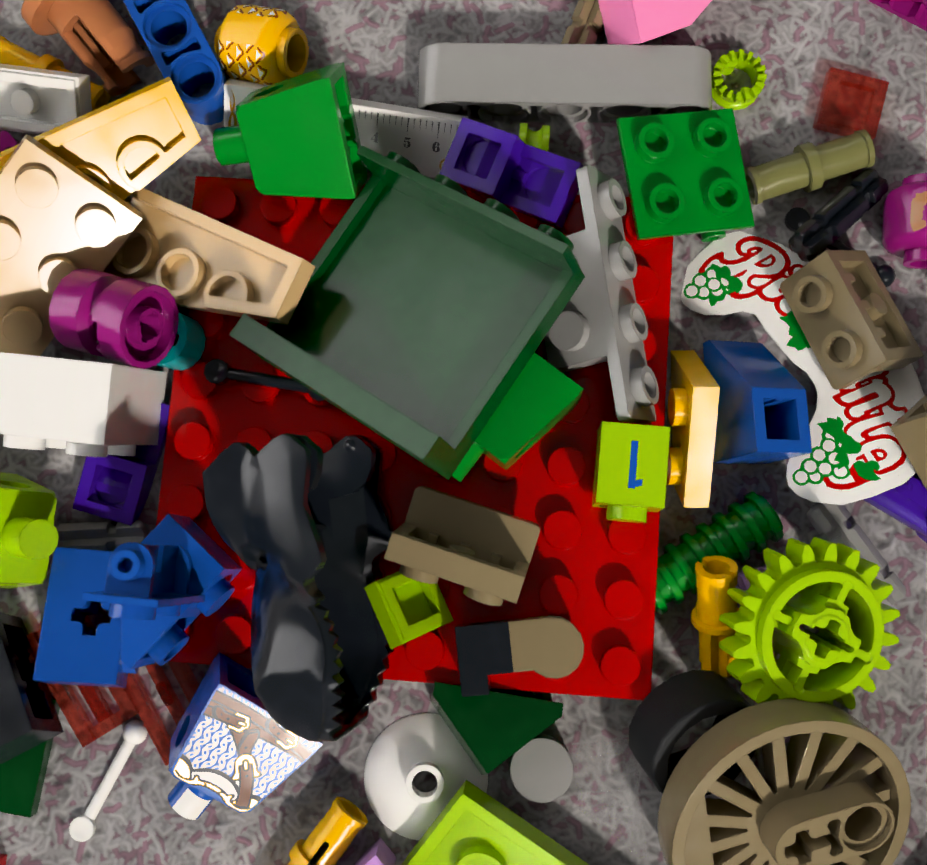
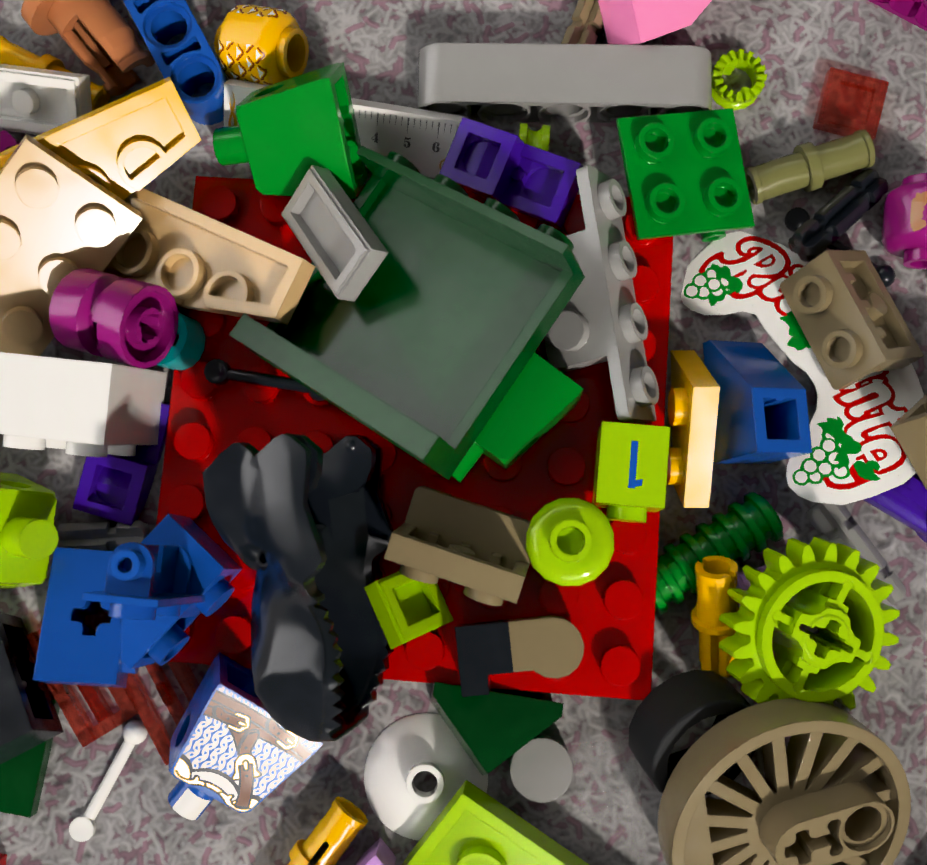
(334, 233): none -> light grey tile
(569, 542): none -> lime head

